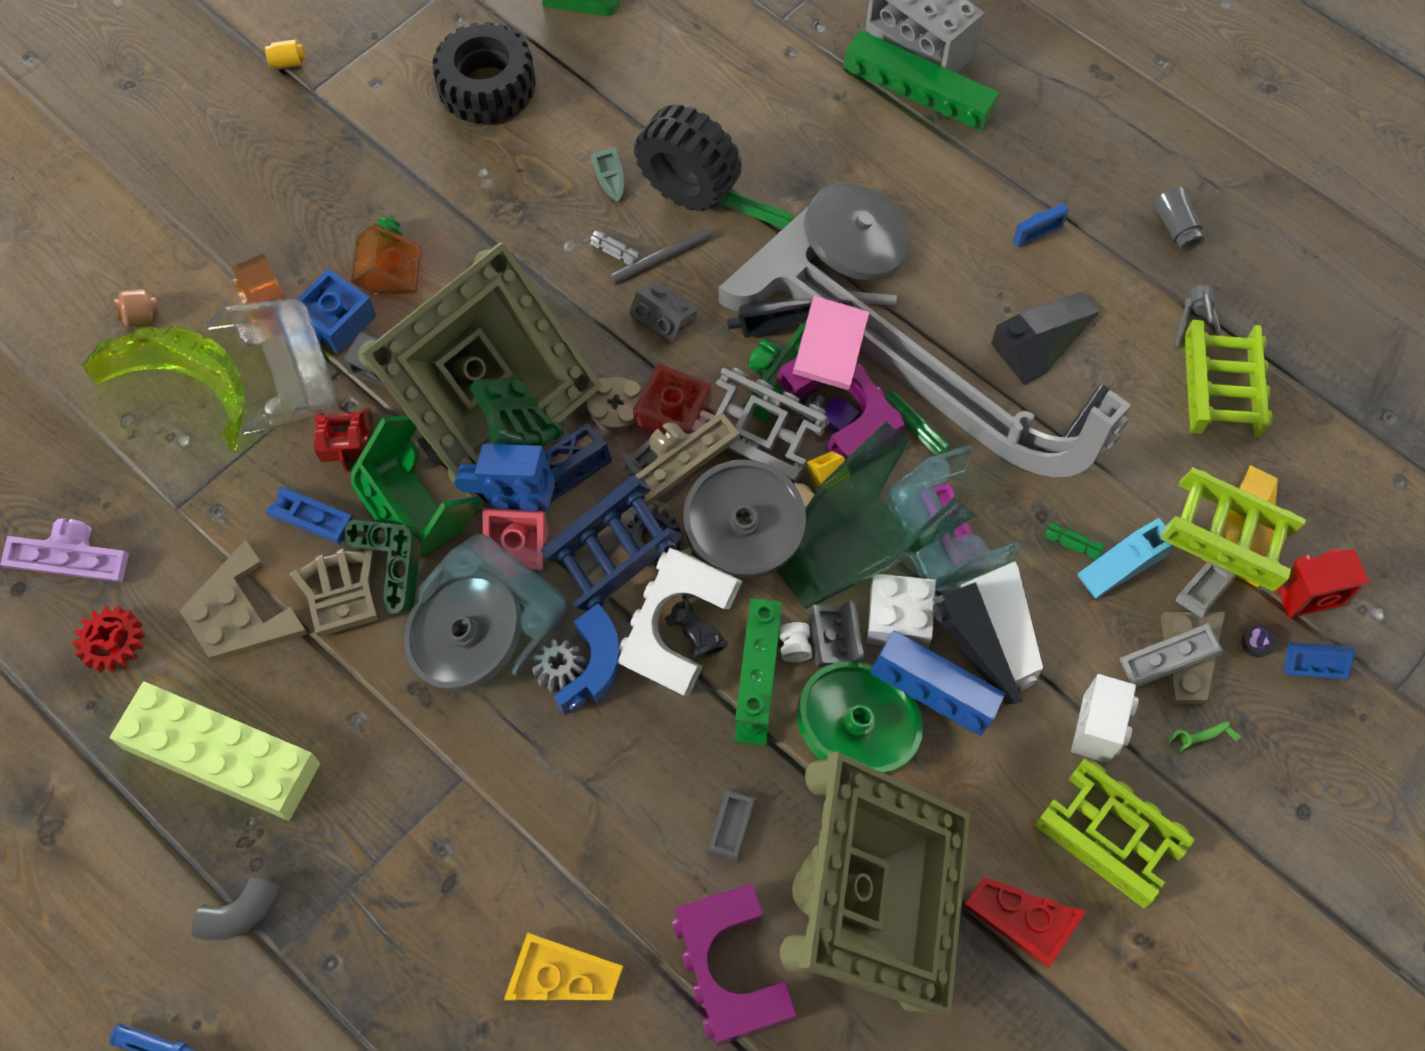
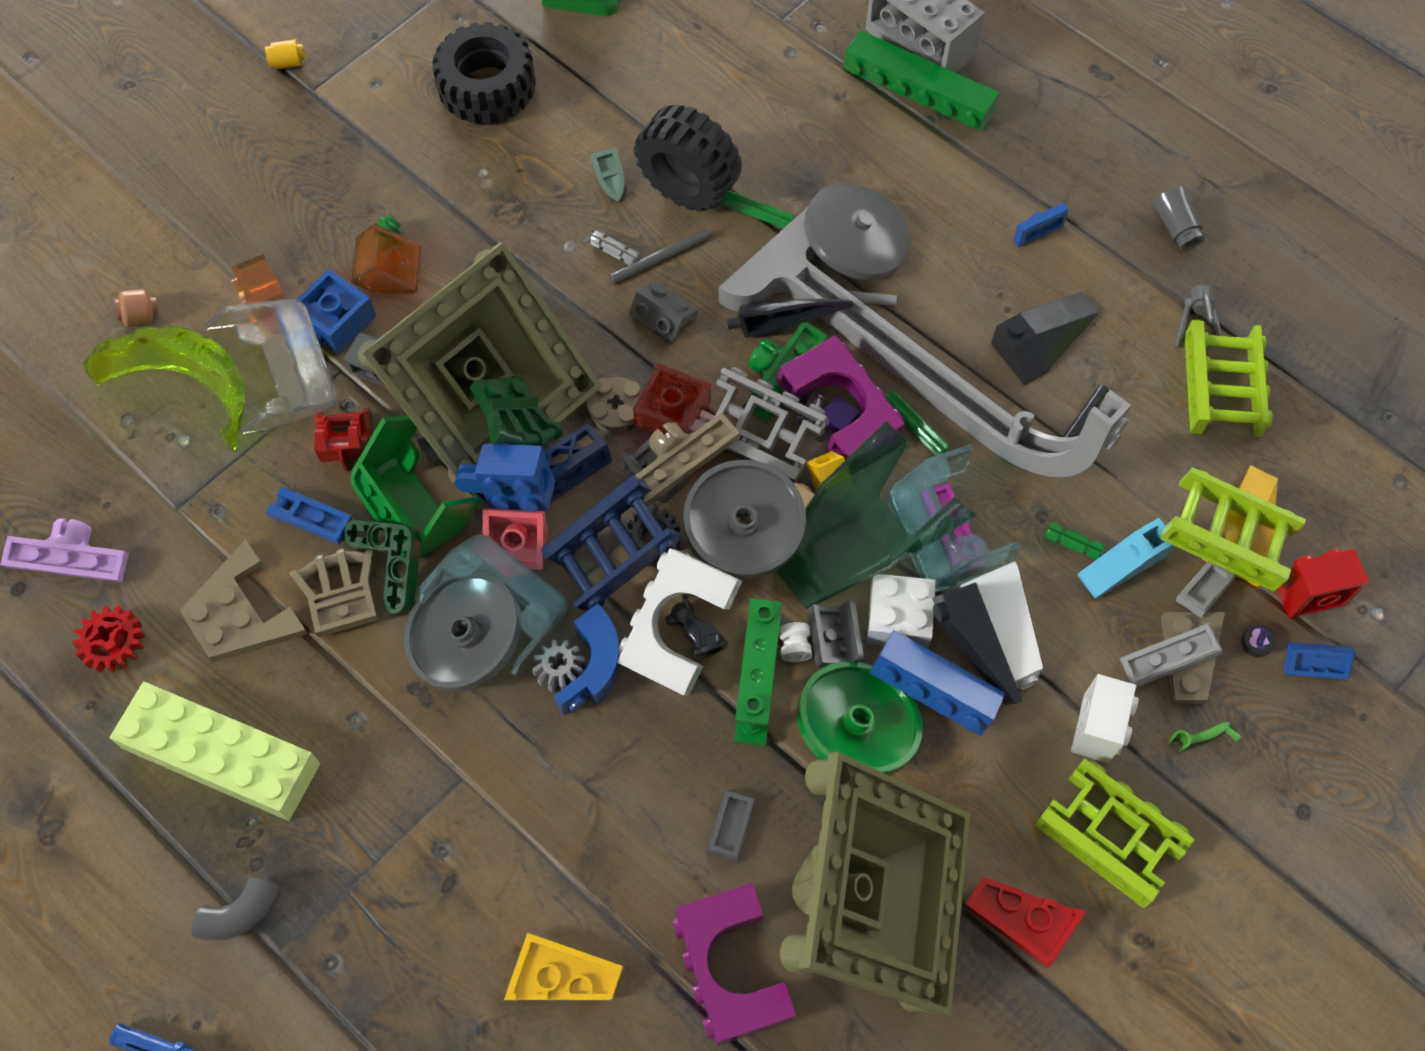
(831, 343): bright pink tile -> none

